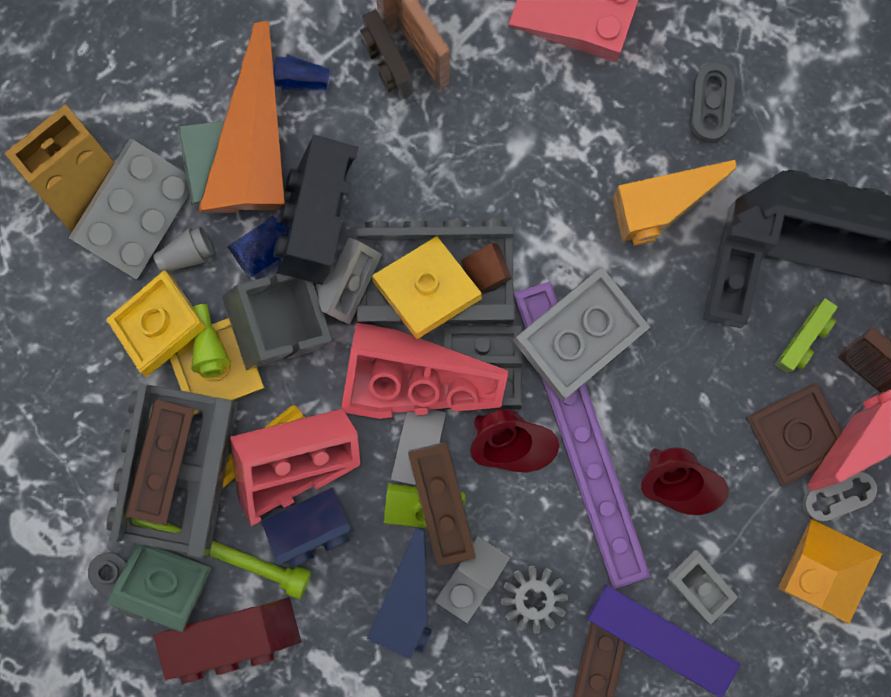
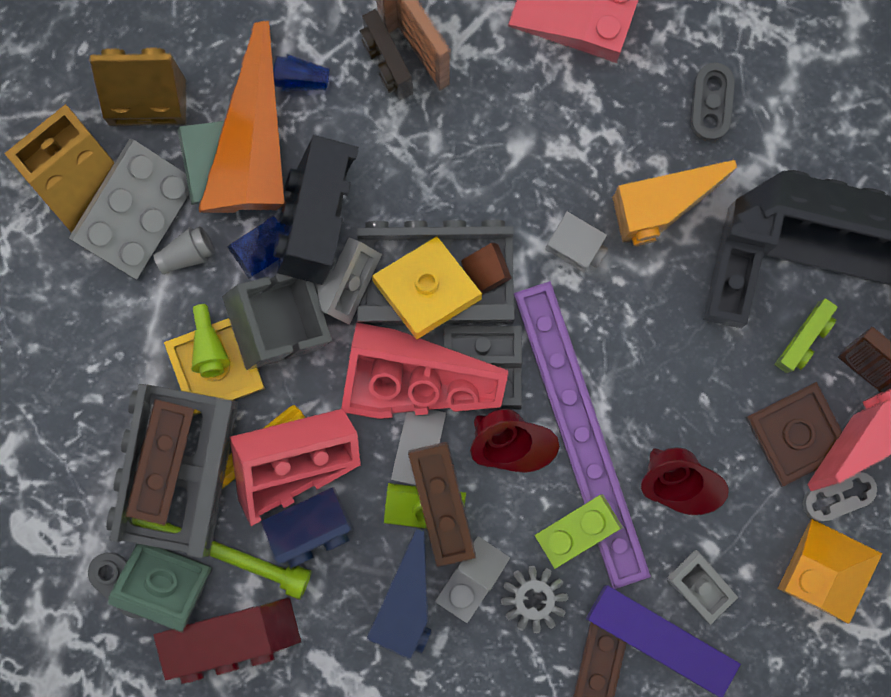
(139, 87): none -> pearl gold slope
(155, 323): yellow plate -> none
(577, 243): none -> light grey brick
(578, 531): none -> lime plate
(581, 333): light grey plate -> none

